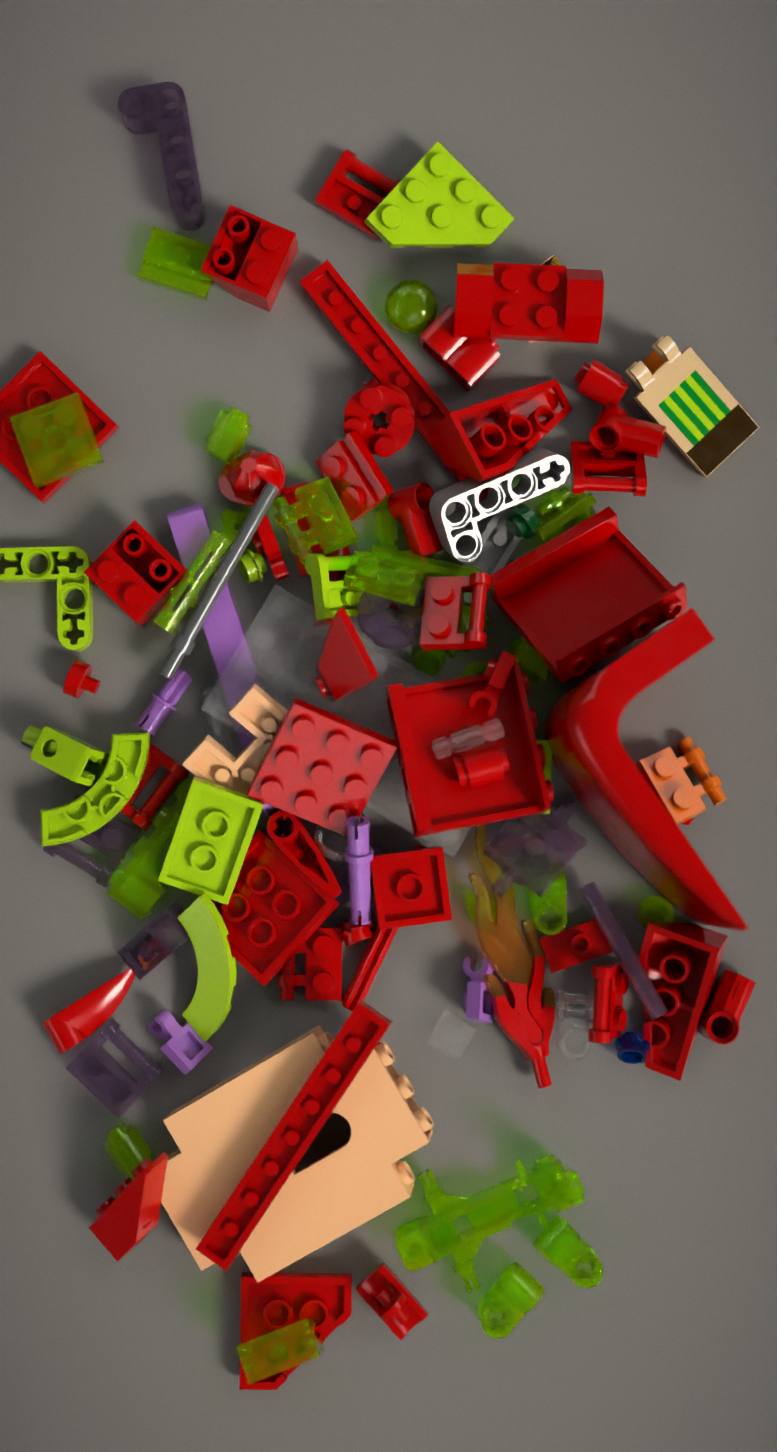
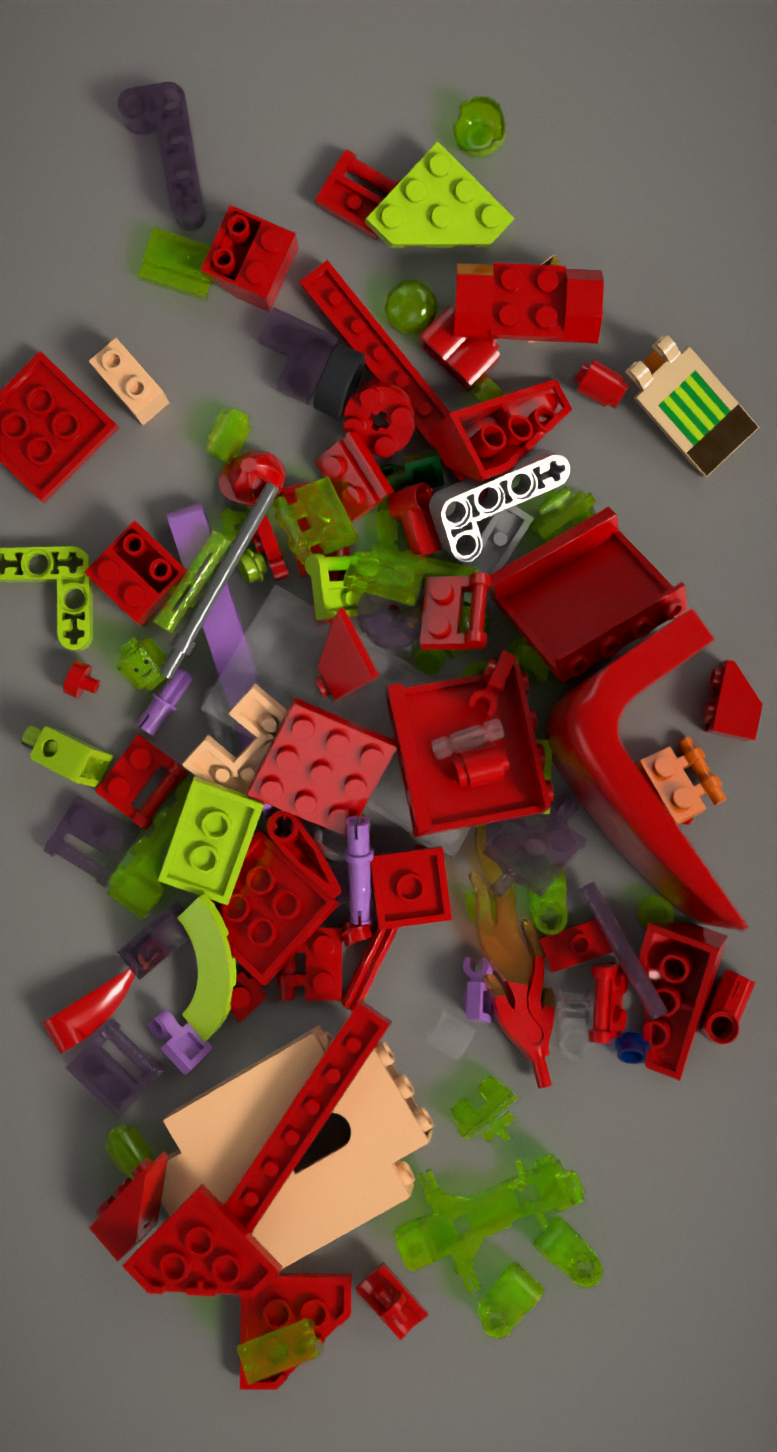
(57, 439): clear neon green plate -> none
(106, 797): lime tile -> none
(129, 381): none -> light nougat brick
(141, 663): none -> clear neon green head
(202, 1253): none -> red plate
(246, 995): none -> red plate
(307, 353): none -> clear purple plate
(339, 380): none -> black tyre
(416, 468): none -> dark green plate
(473, 1121): none -> clear neon green hips
(480, 127): none -> clear neon green hair
(486, 389): none -> clear neon green plate
(522, 521): dark green plate -> none
(590, 462): red plate -> none
(627, 433): red piece -> none
(734, 704): none -> red slope

